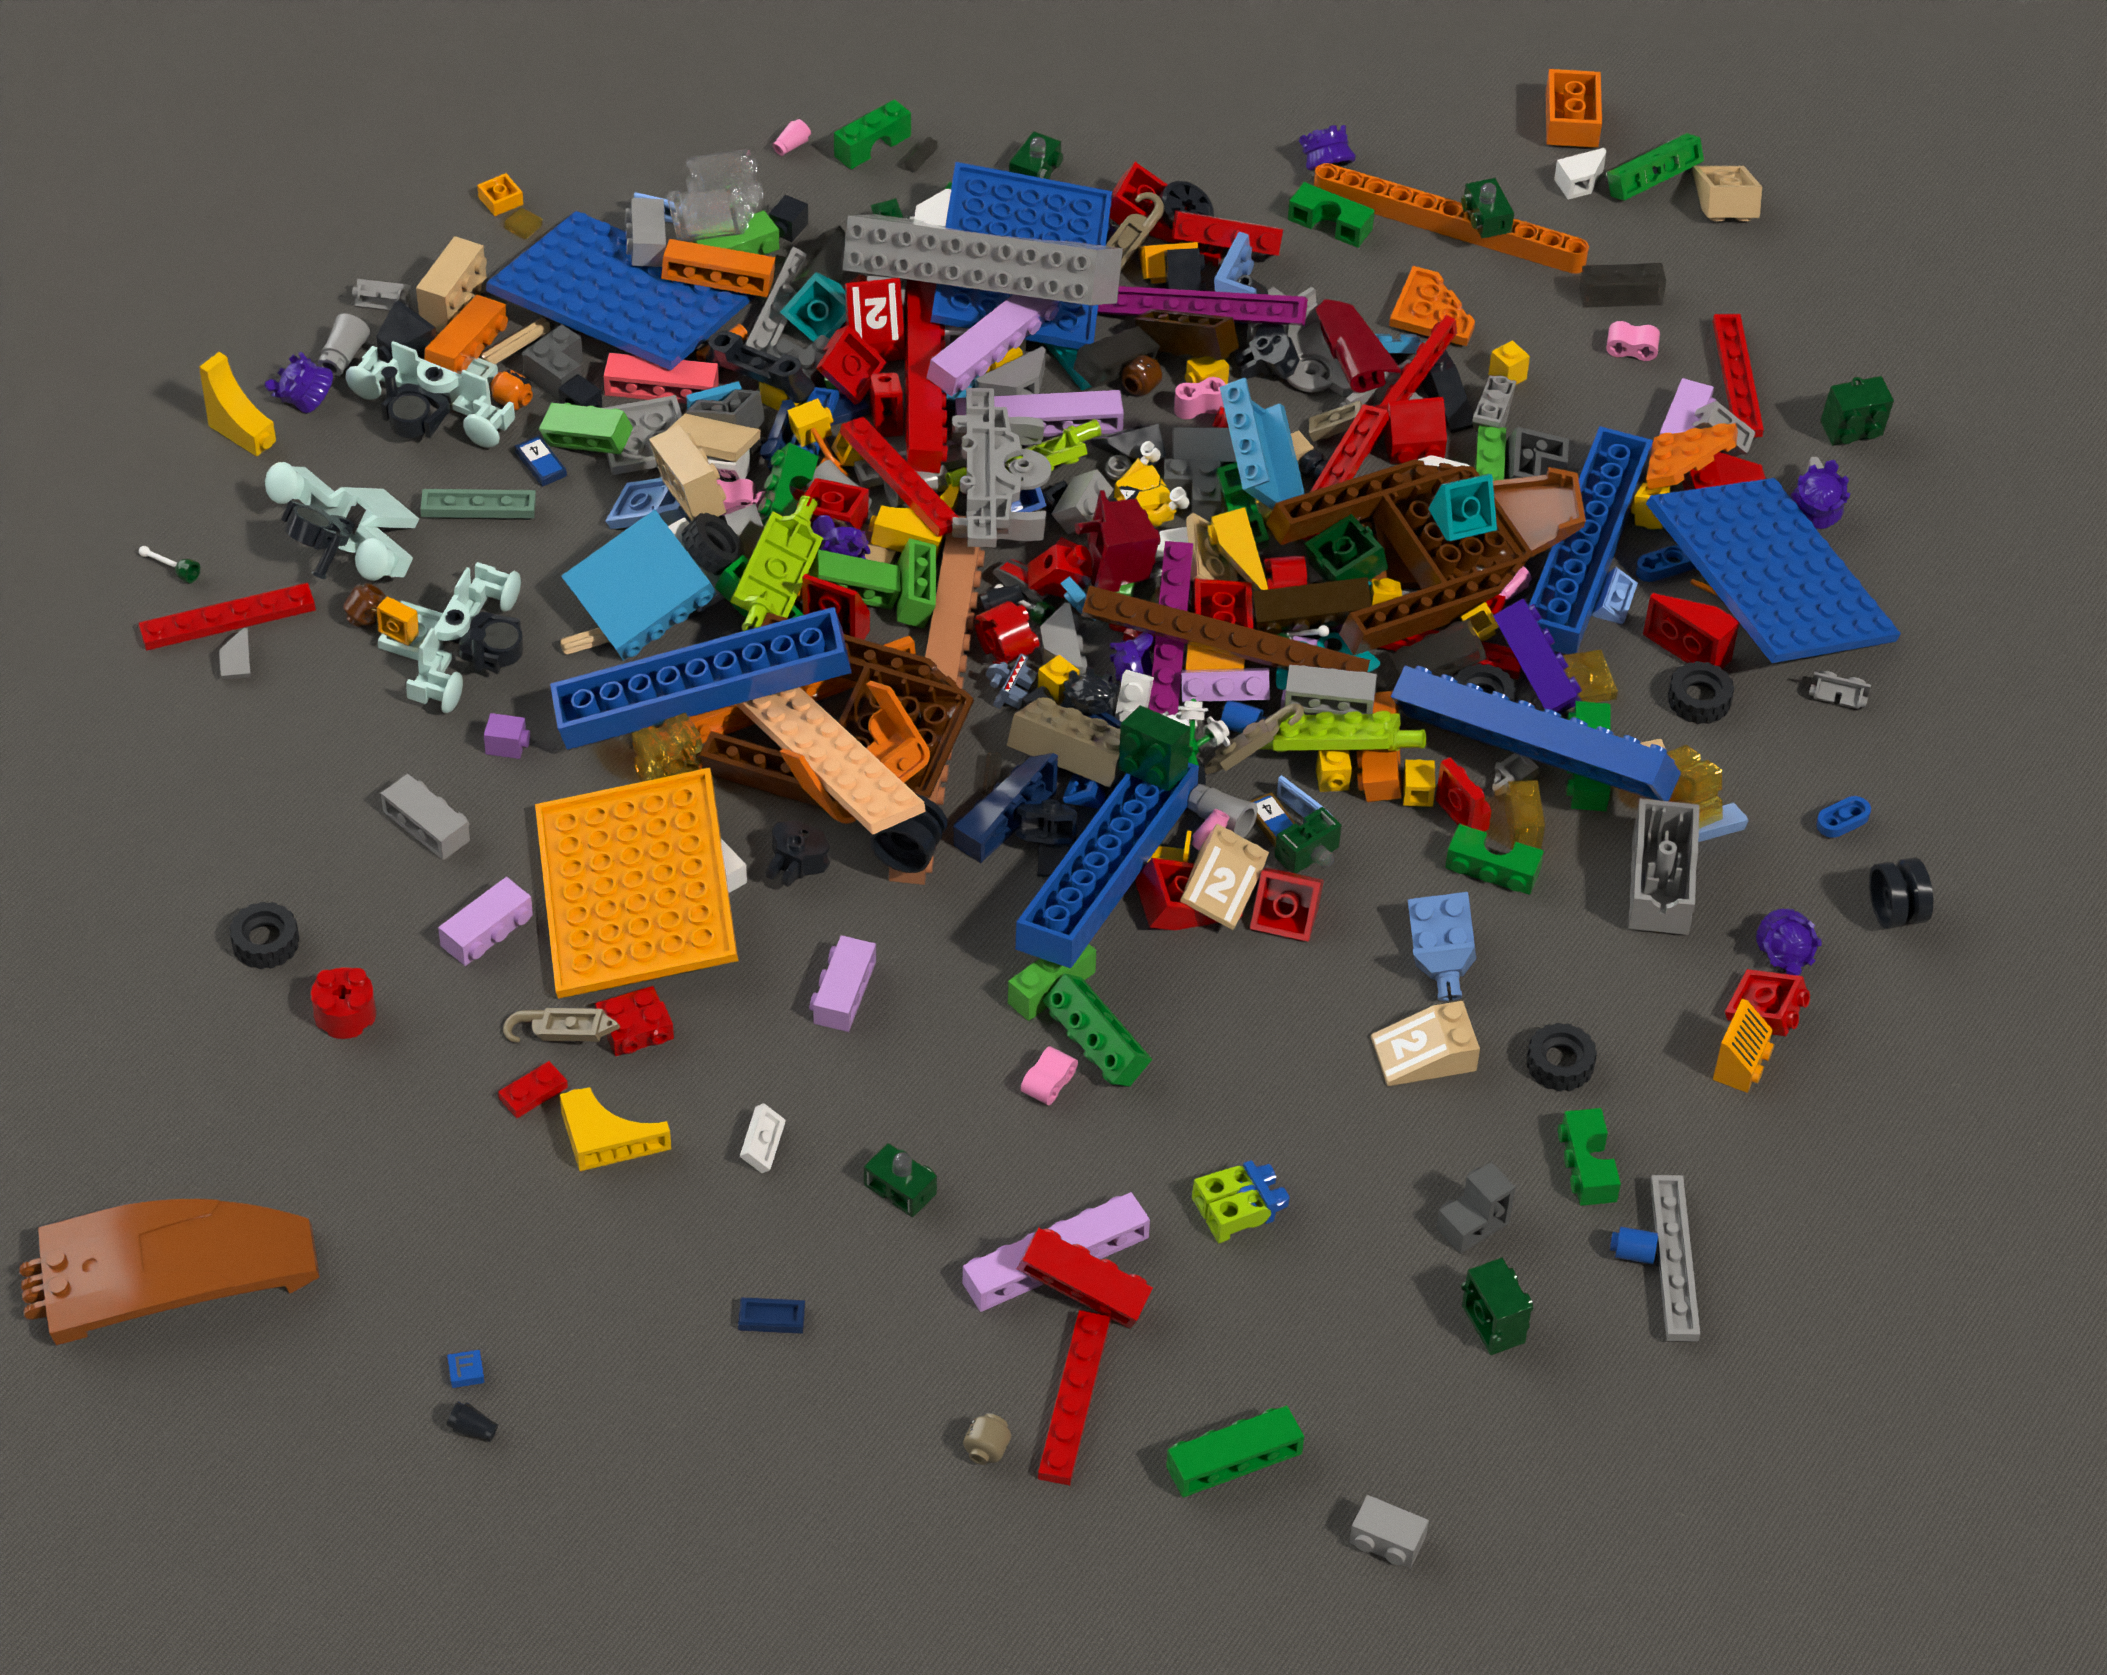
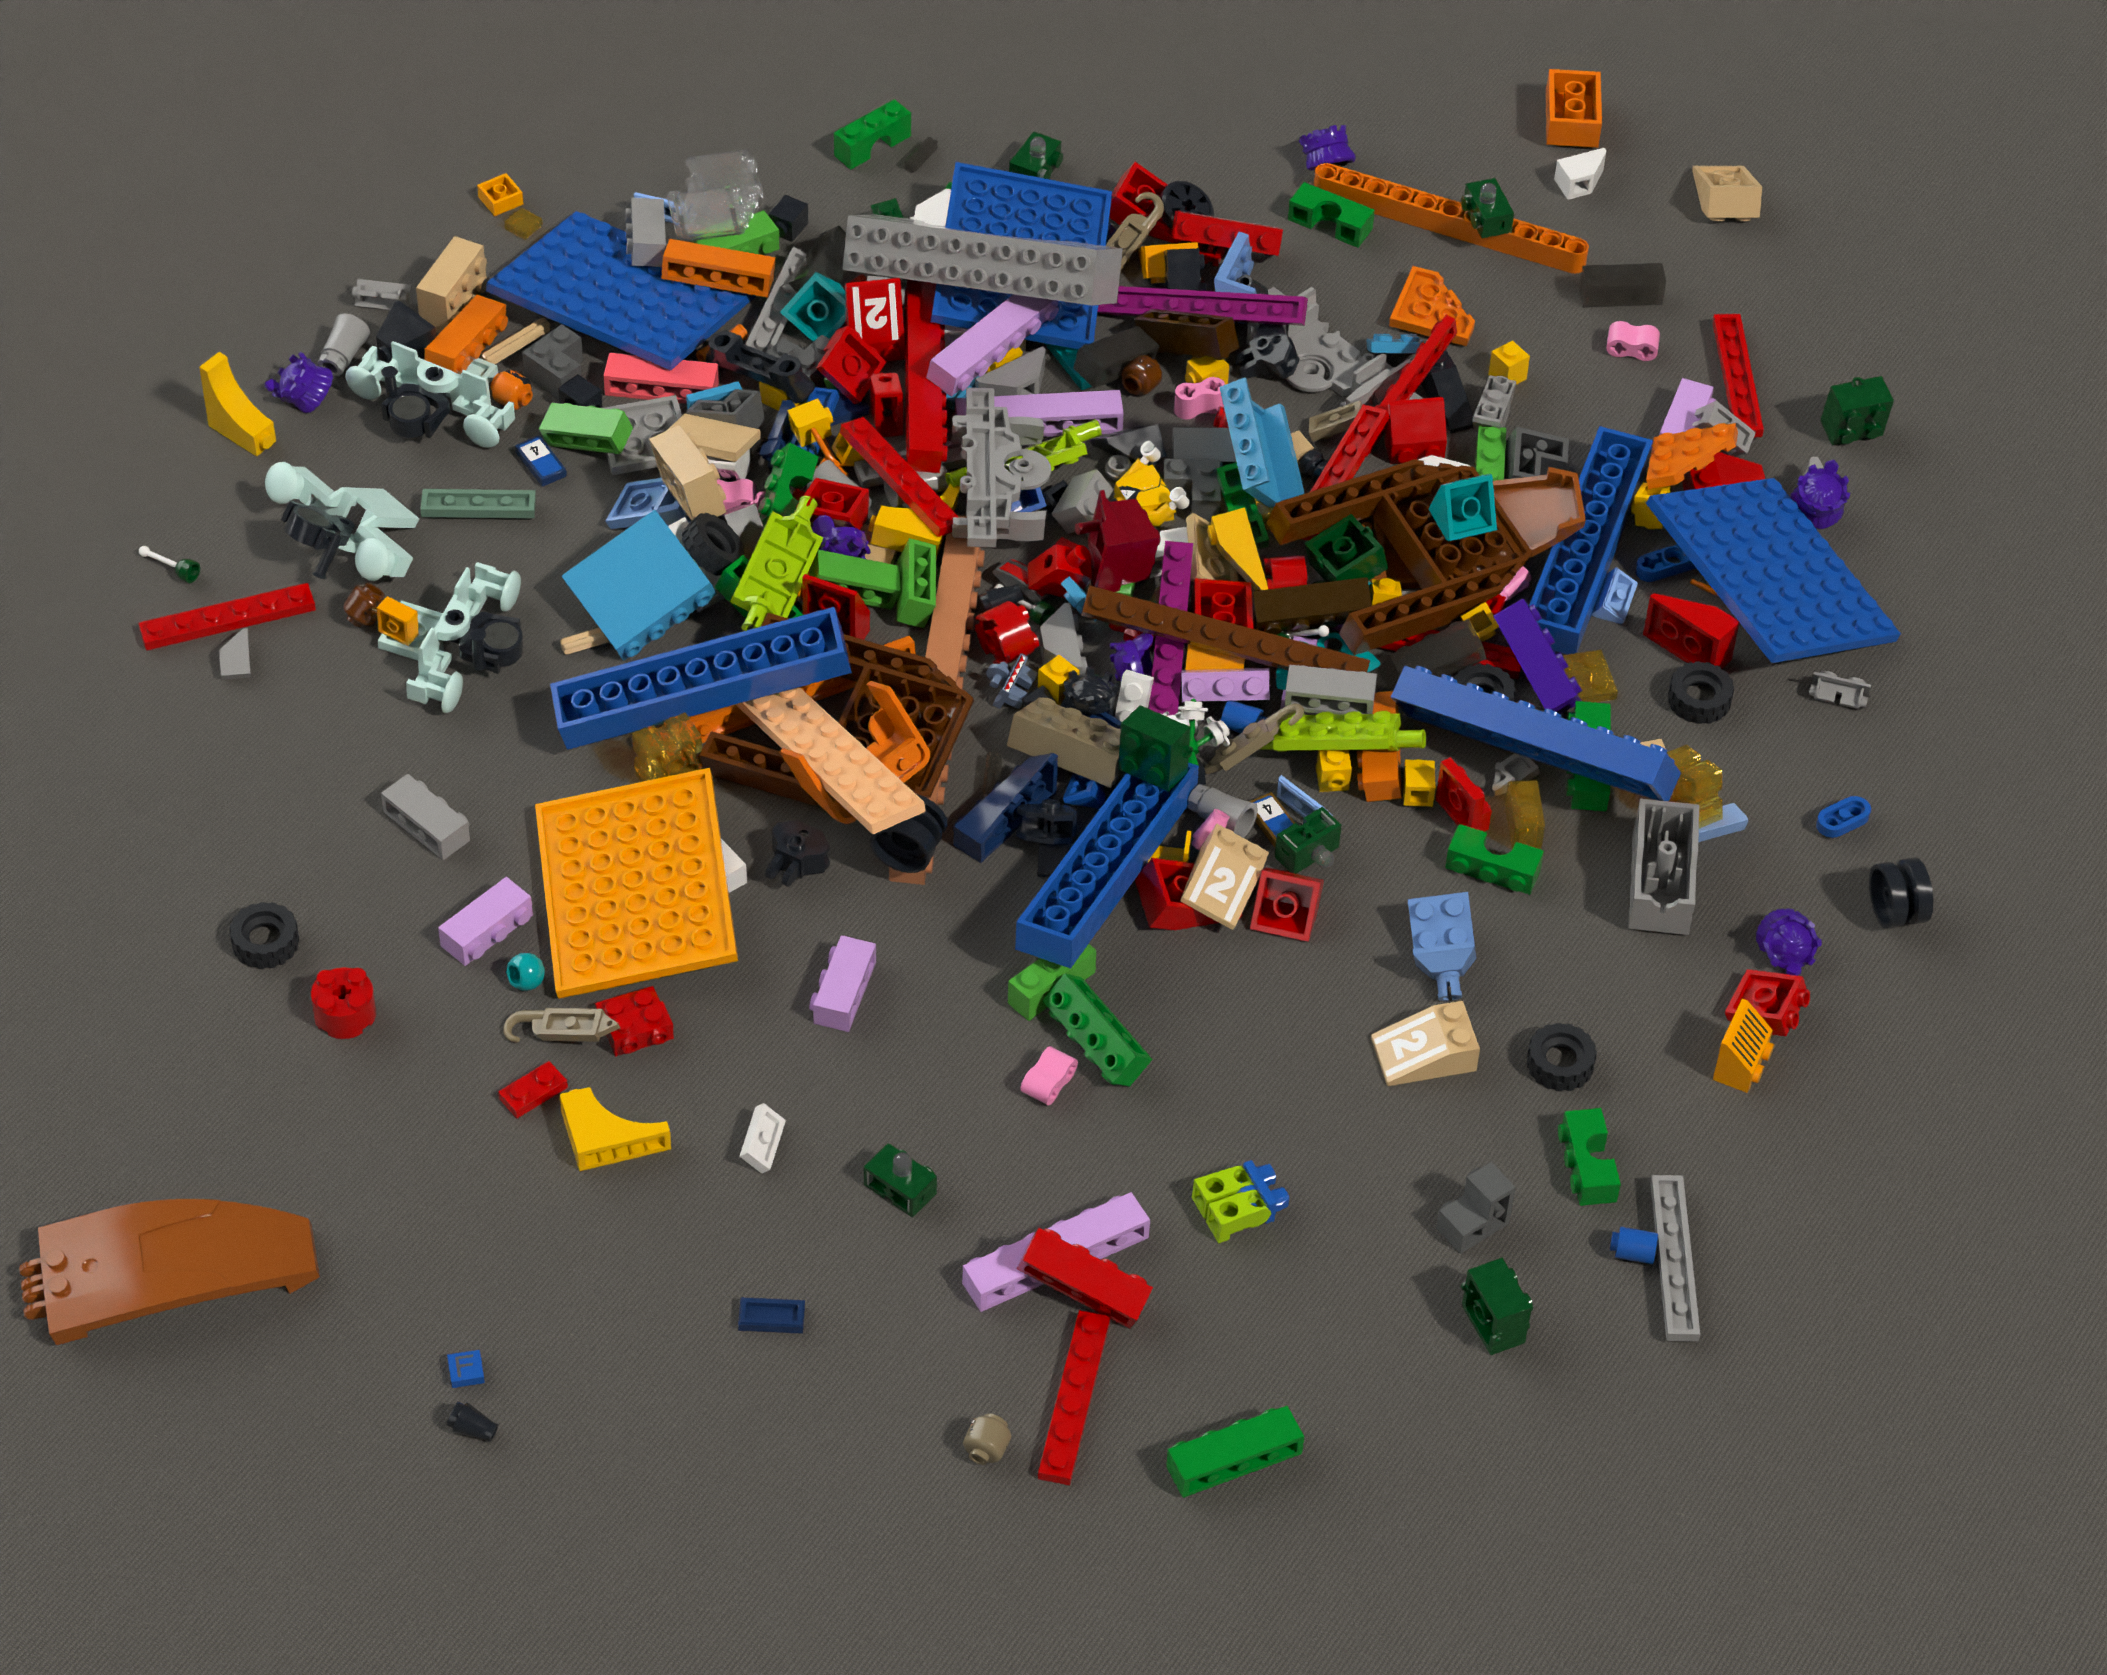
(506, 736): medium lavender brick -> none
(525, 971): none -> teal piece
(792, 137): bright pink cone -> none
(1354, 345): dark red panel -> none
(1388, 1531): light grey brick -> none
(1654, 166): green piece -> none

